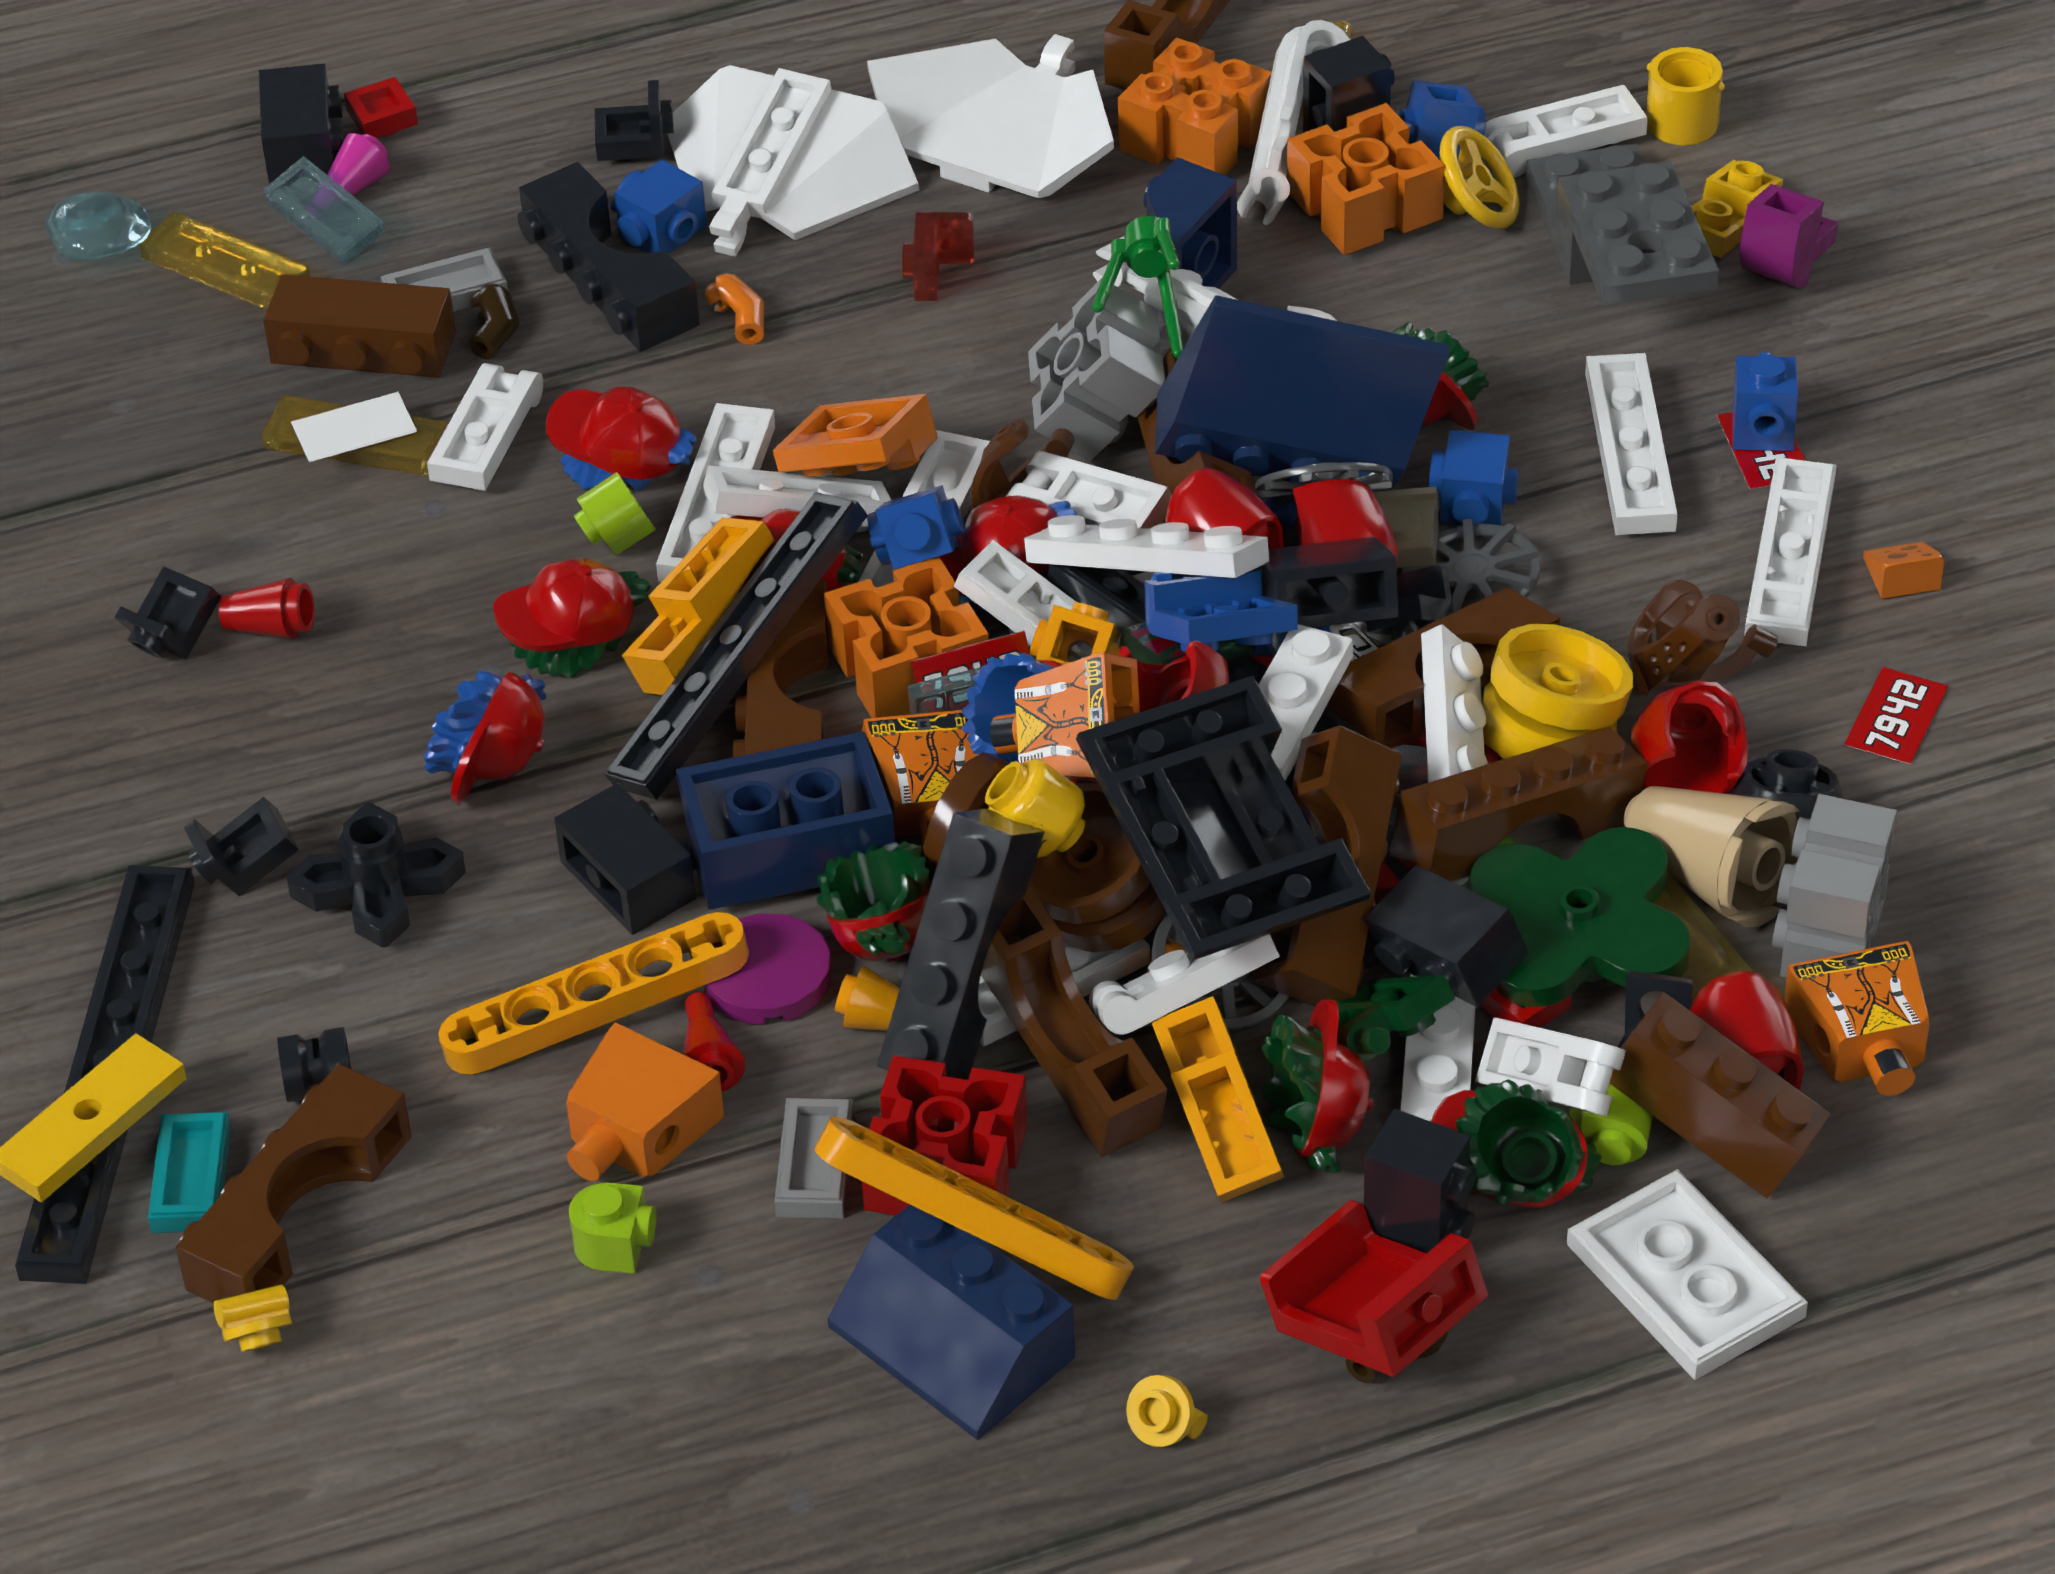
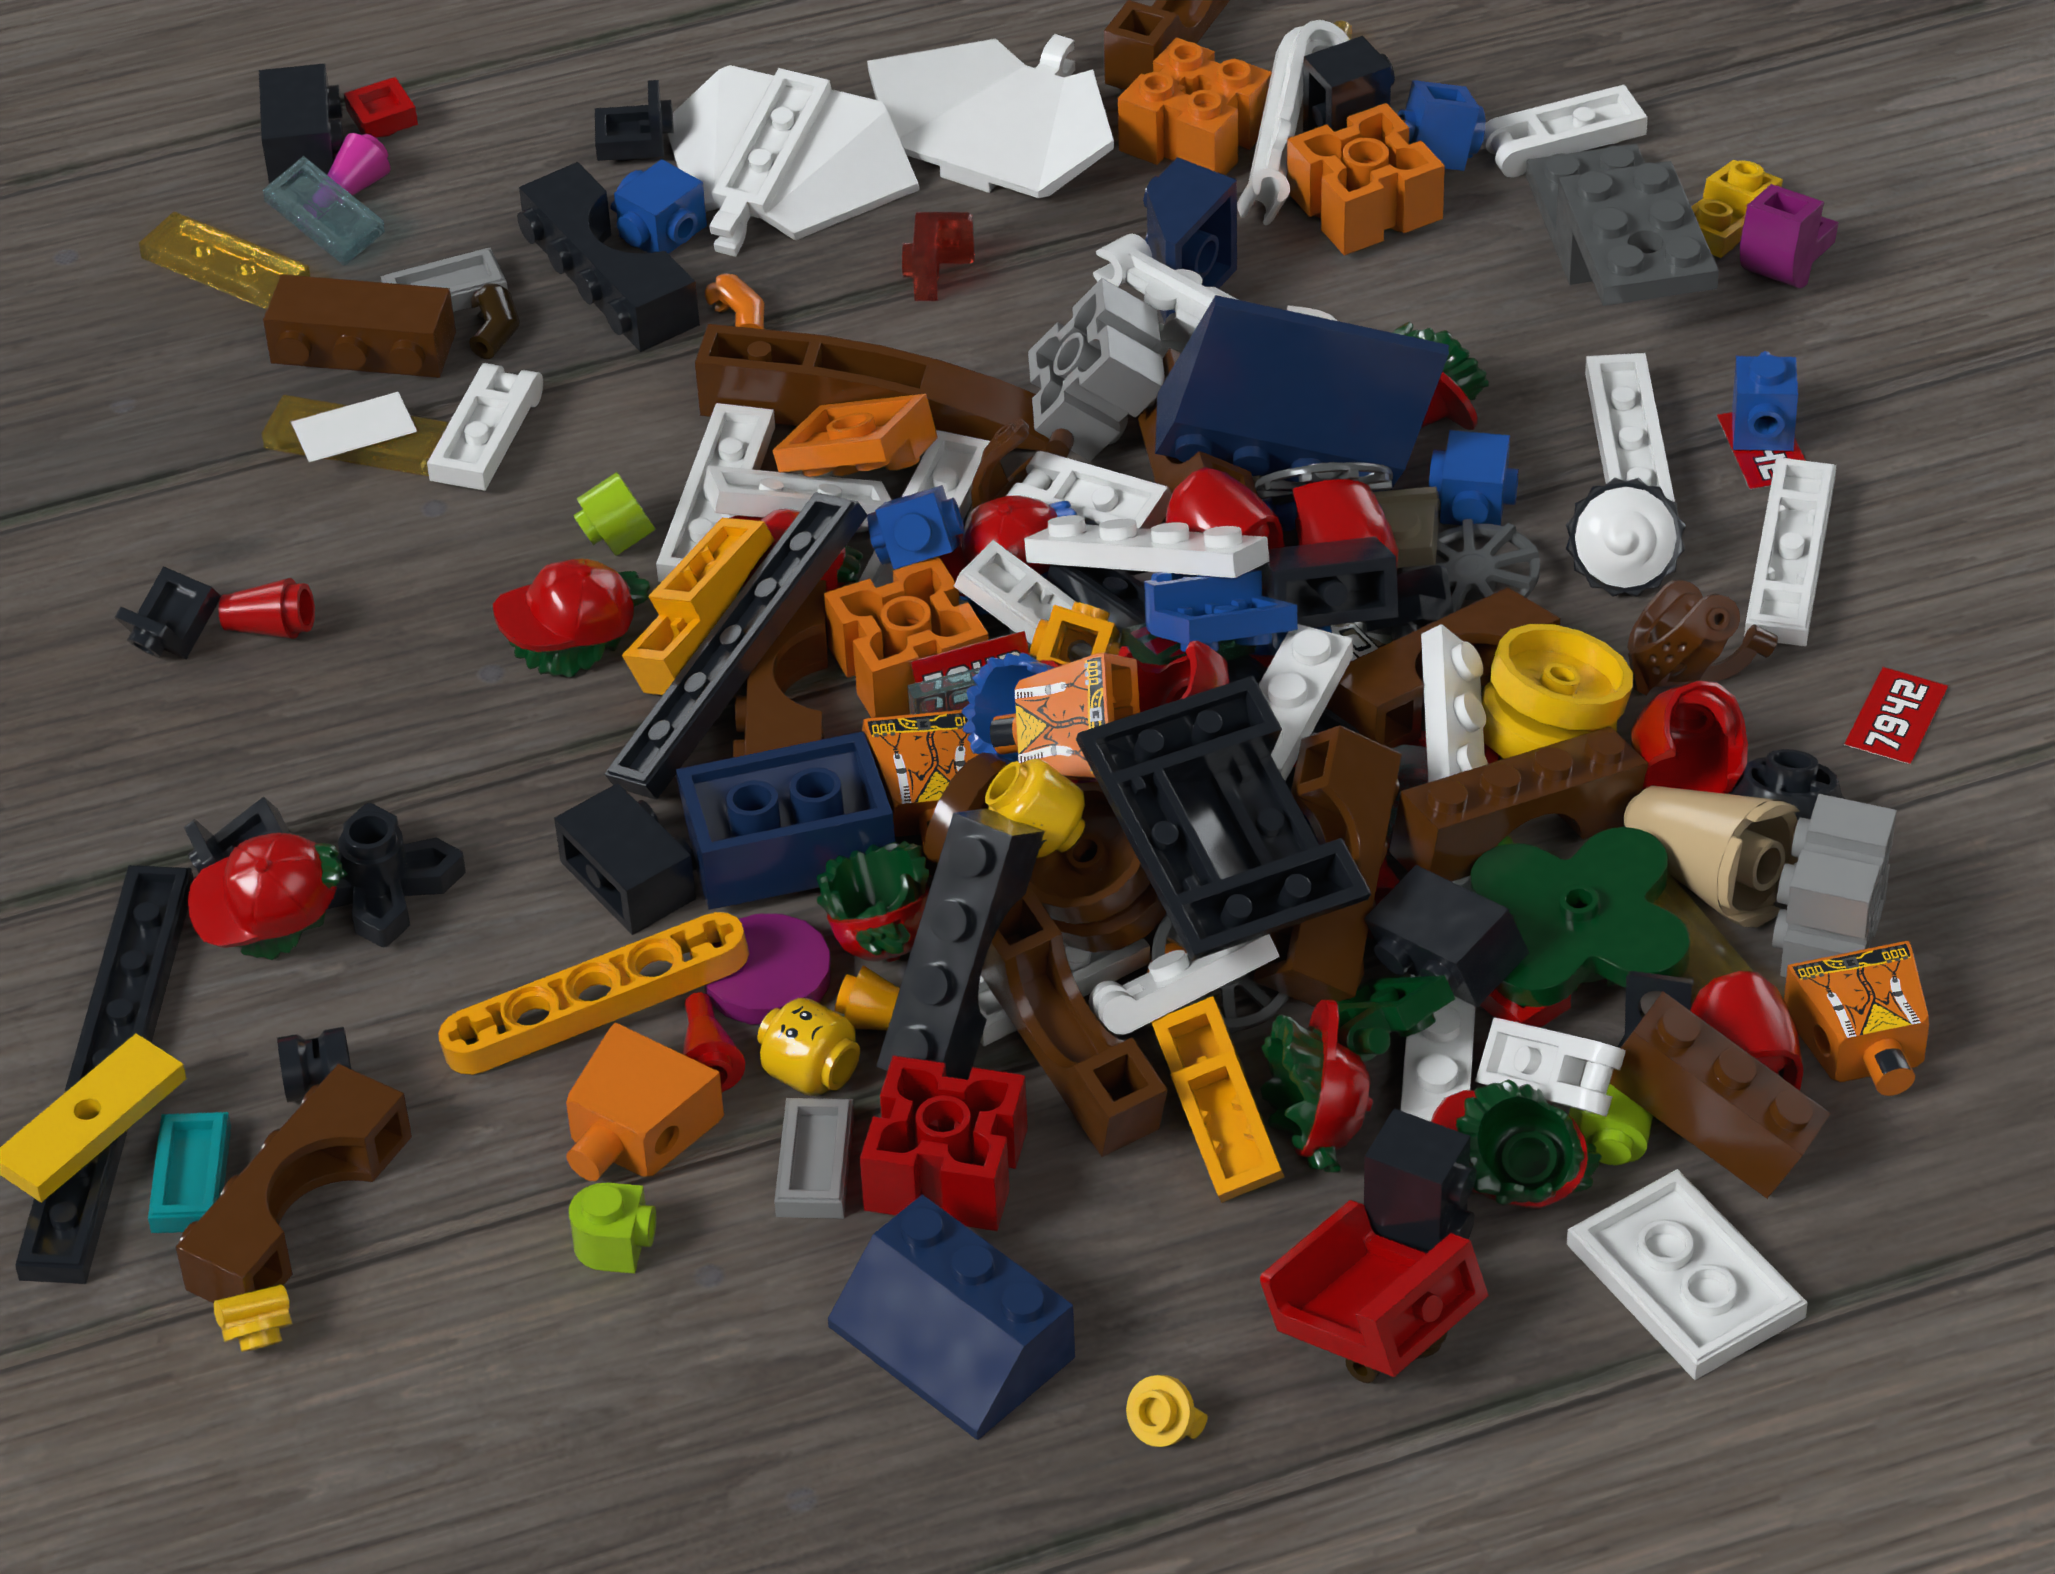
(96, 225): clear light blue hat -> none
(265, 894): none -> red hair
(487, 730): red hair -> none
(617, 433): red hair -> none
(805, 370): none -> reddish brown wedge
(808, 1047): none -> yellow head
(973, 1207): light orange beam -> none
(1150, 254): green plant -> none
(1470, 181): yellow piece -> none
(1625, 537): none -> white piece
(1684, 95): yellow piece -> none
(1905, 569): orange slope -> none

